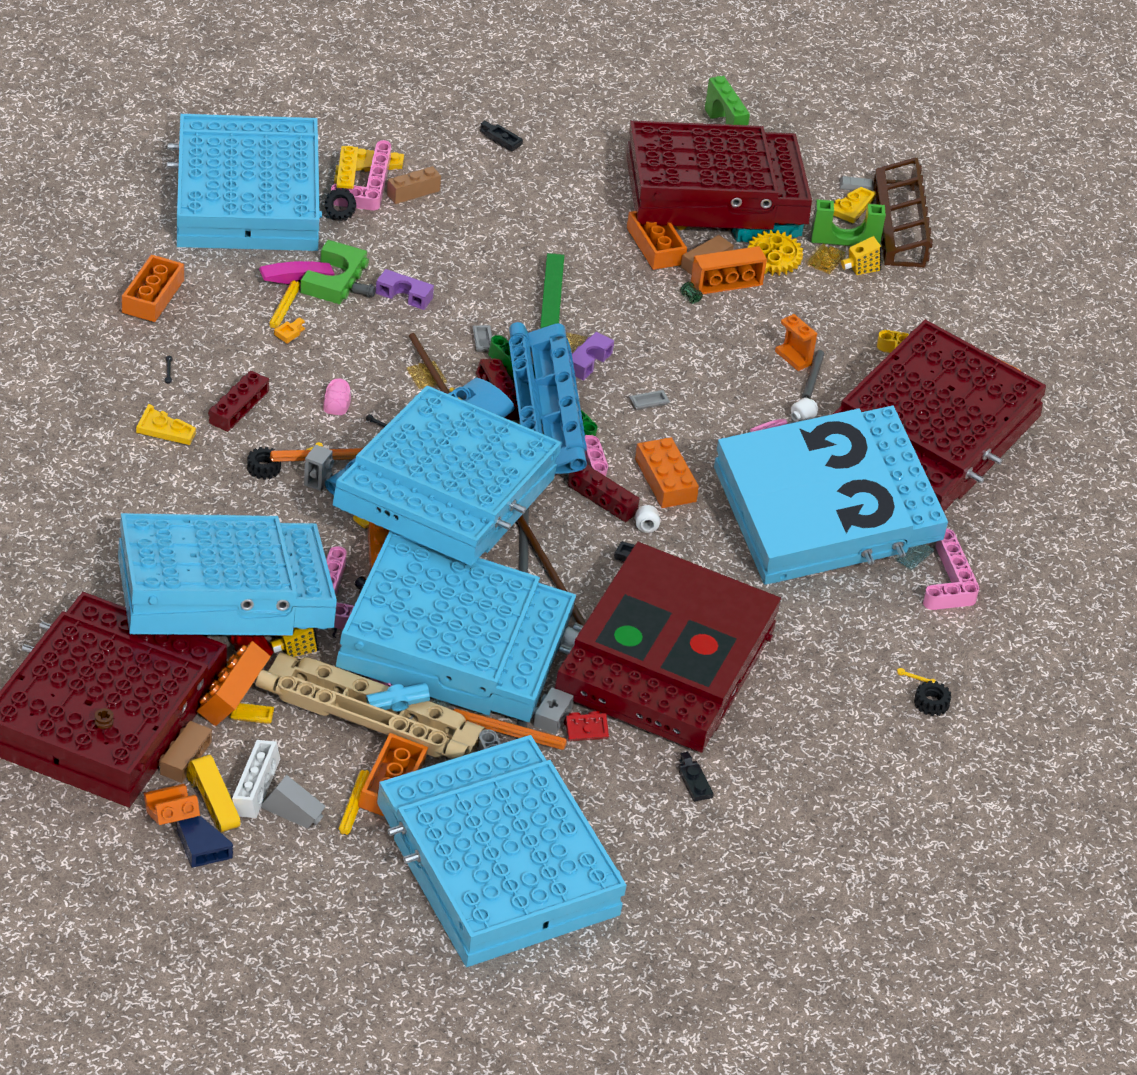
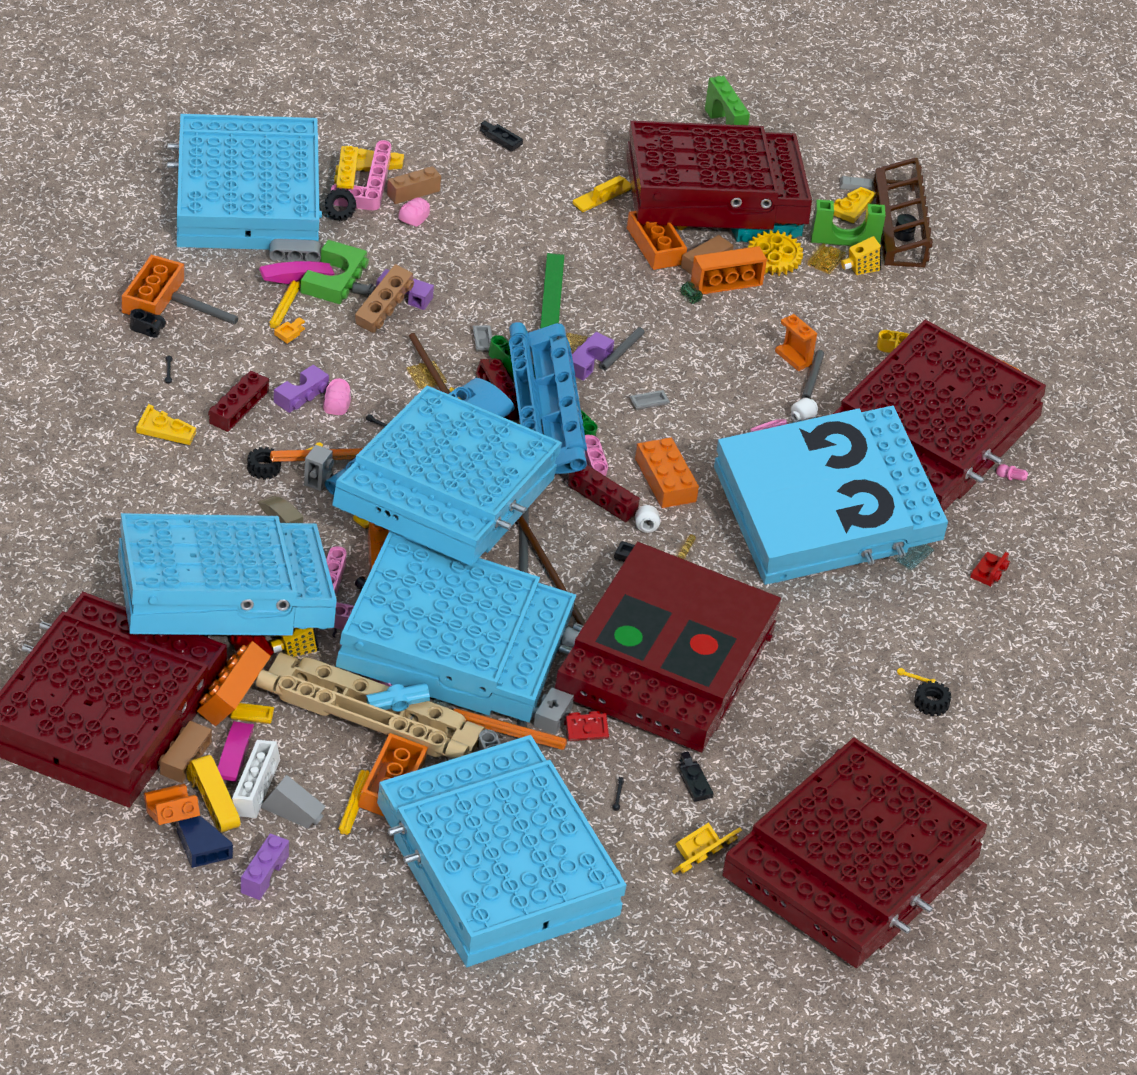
(104, 713): reddish brown bush -> none
(144, 322): none -> black piece
(205, 308): none -> dark grey piece
(235, 750): none -> dark pink slope
(258, 873): none -> medium lavender arch
(283, 509): none -> dark tan slope
(292, 397): none -> medium lavender arch
(295, 250): none -> light grey beam
(386, 289): none -> medium nougat brick
(414, 212): none -> bright pink piece
(602, 193): none -> yellow bracket
(616, 806): none -> black hinge
(621, 349): none -> dark grey piece
(686, 547): none -> clear yellow bar
(699, 843): none -> yellow bracket
(855, 852): none -> dark red piece
(907, 234): none -> black piece
(963, 586): bright pink beam -> none
(990, 568): none -> red bracket
(1011, 472): none -> bright pink axle

